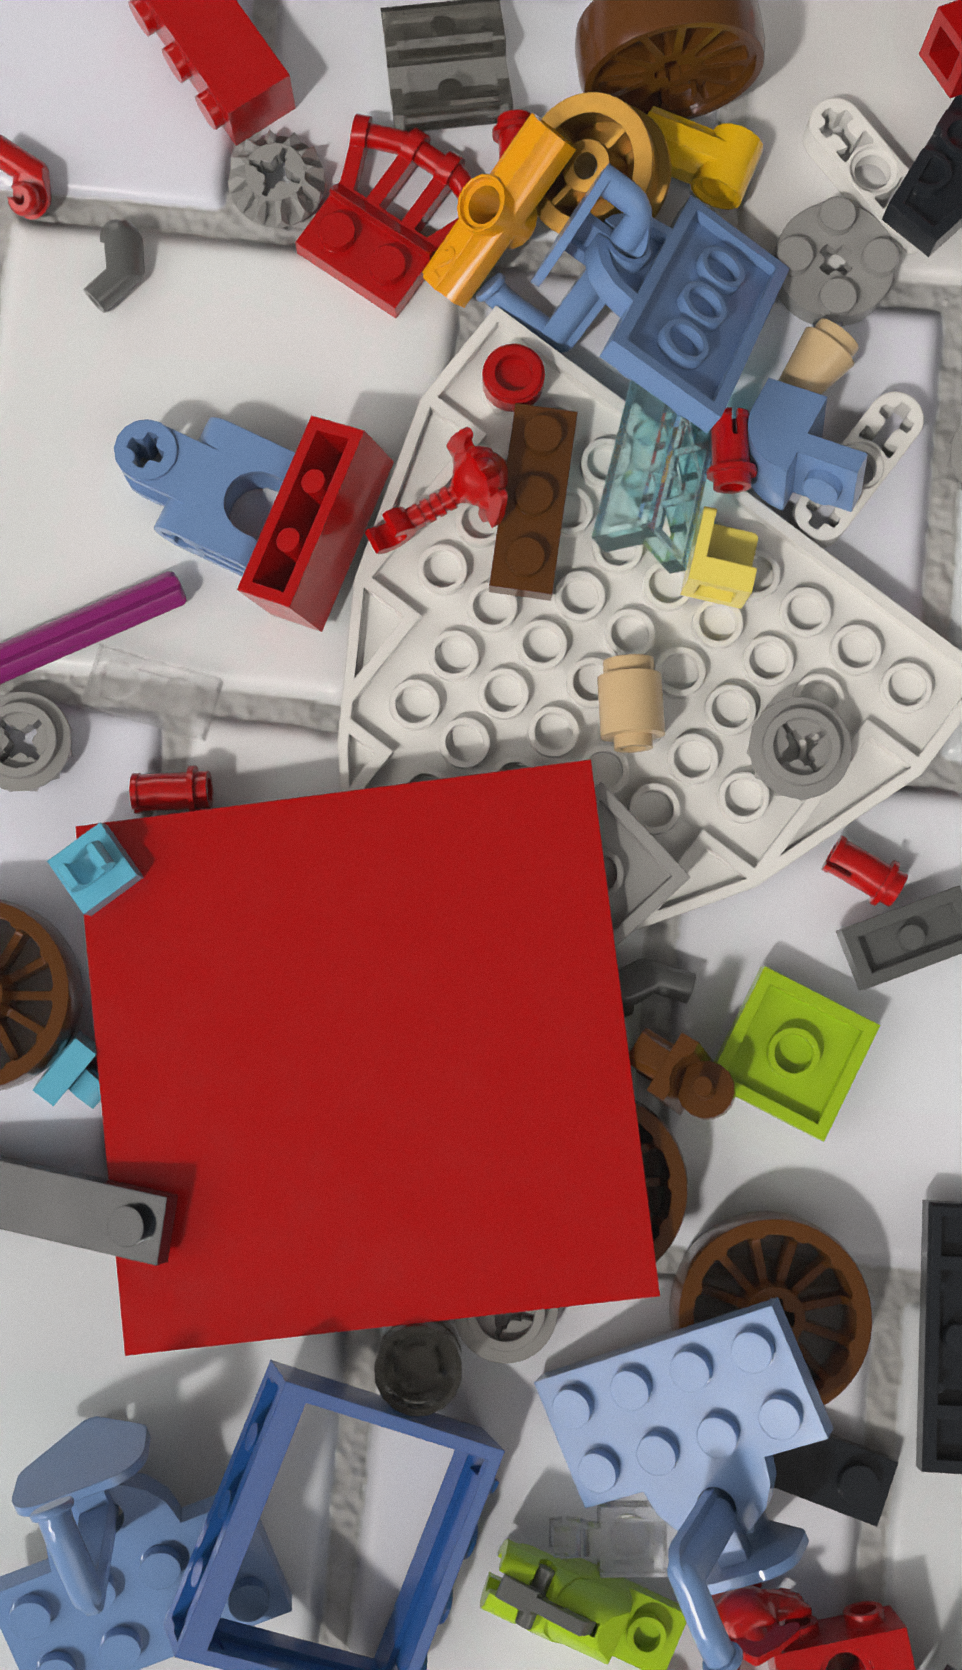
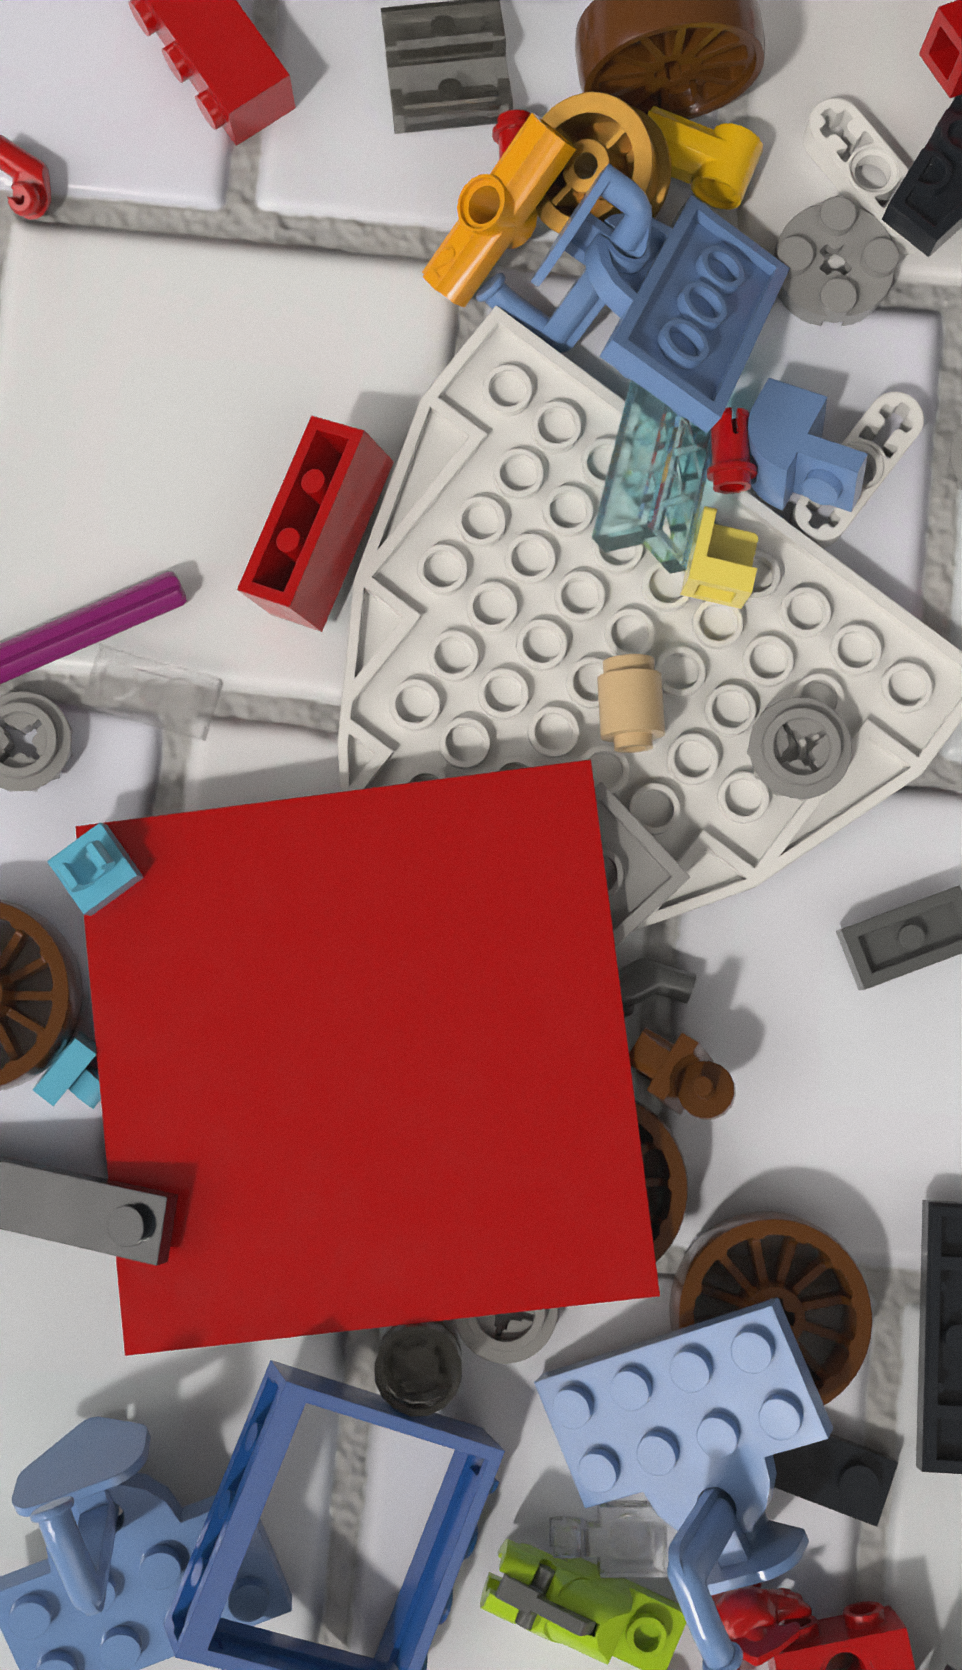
(123, 264): dark grey arm -> none
(171, 791): red pin -> none
(201, 482): medium blue piece -> none
(287, 202): light grey gear -> none
(362, 241): red plate -> none
(477, 479): red piece -> none
(513, 376): red tile -> none
(536, 502): reddish brown plate -> none
(795, 1052): lime plate -> none
(820, 357): tan cone -> none
(865, 872): red pin -> none

